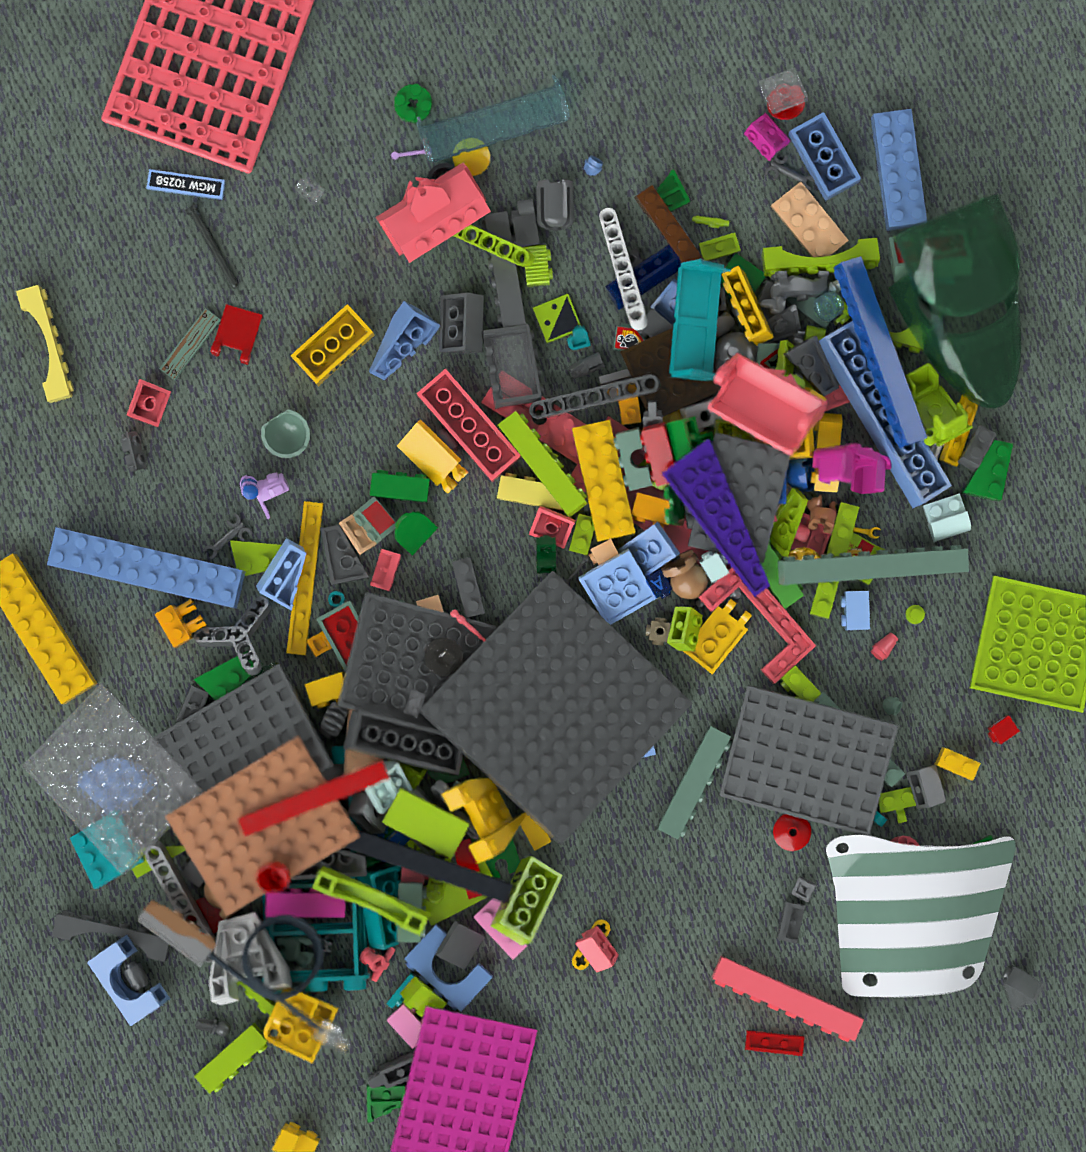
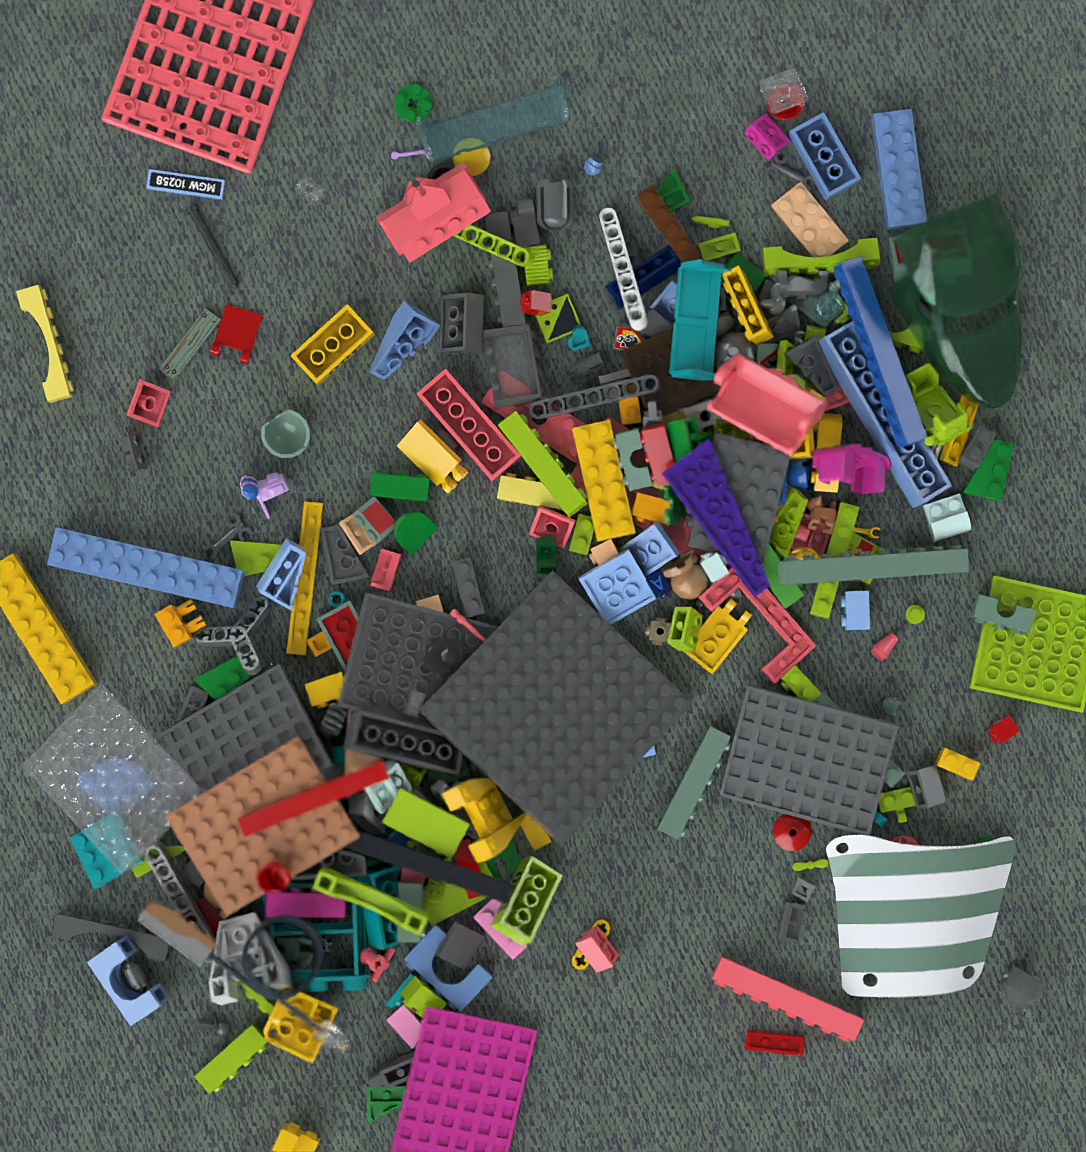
(536, 303): none -> brick
(810, 865): none -> lime piece
(986, 611): none -> sand green arch

